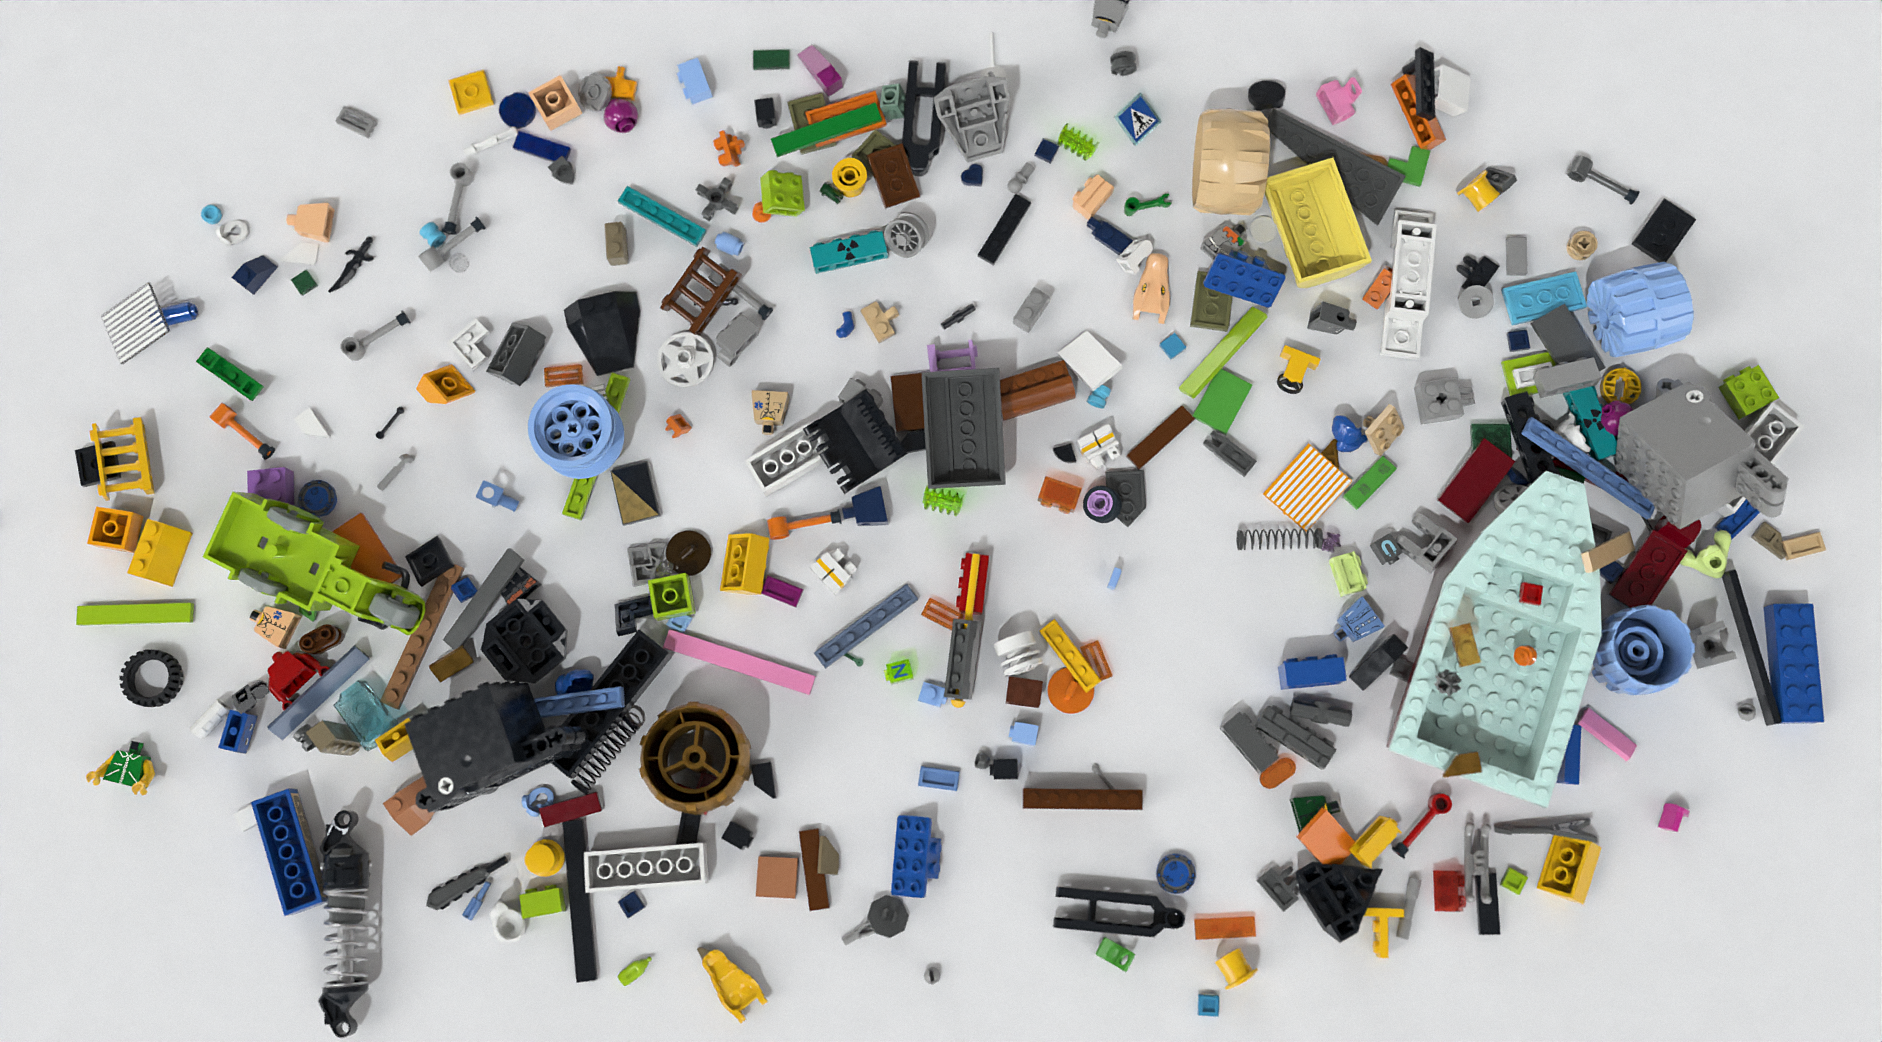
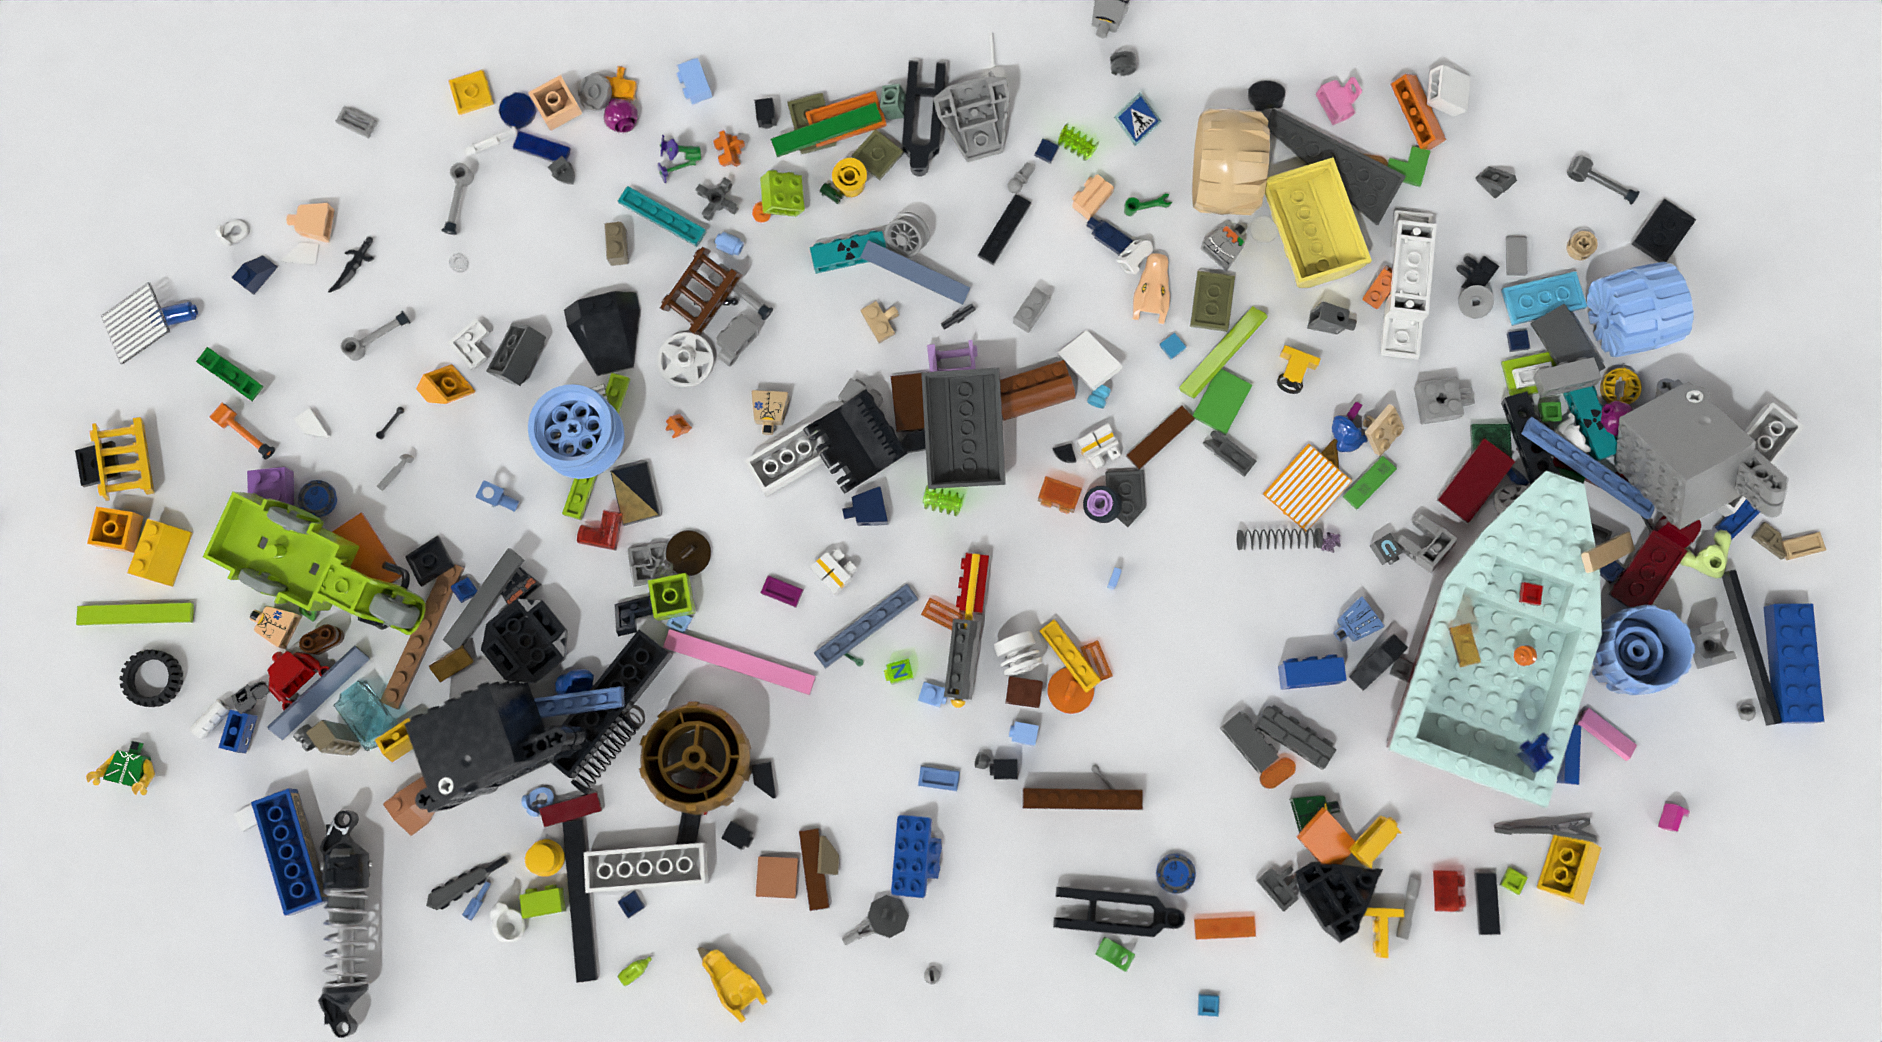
(211, 214): medium azure tile -> none
(304, 282): clear green tile -> none
(432, 234): medium azure wheel -> none
(433, 258): light grey piece -> none
(547, 377): clear orange tile -> none
(606, 535): none -> clear red brick
(691, 153): none -> plant
(744, 564): yellow slope -> none
(771, 59): clear green tile -> none
(780, 528): orange piece -> none
(821, 70): slope -> none
(847, 327): blue arm -> none
(893, 176): reddish brown plate -> none
(915, 272): none -> sand blue tile
(972, 176): dark blue tile -> none
(1235, 968): yellow piece -> none
(1244, 278): blue bracket -> none
(1320, 712): dark grey piece -> none
(1348, 574): yellowish green hinge -> none
(1354, 410): none -> magenta tile
(1402, 848): red piece -> none
(1425, 82): black piece -> none
(1448, 682): dark grey gear -> none
(1463, 765): pearl gold tile -> none
(1476, 863): light grey piece -> none
(1480, 191): yellow piece -> none
(1535, 753): none -> clear blue brick
(1550, 411): none -> bright green slope
(1748, 391): lime brick -> none

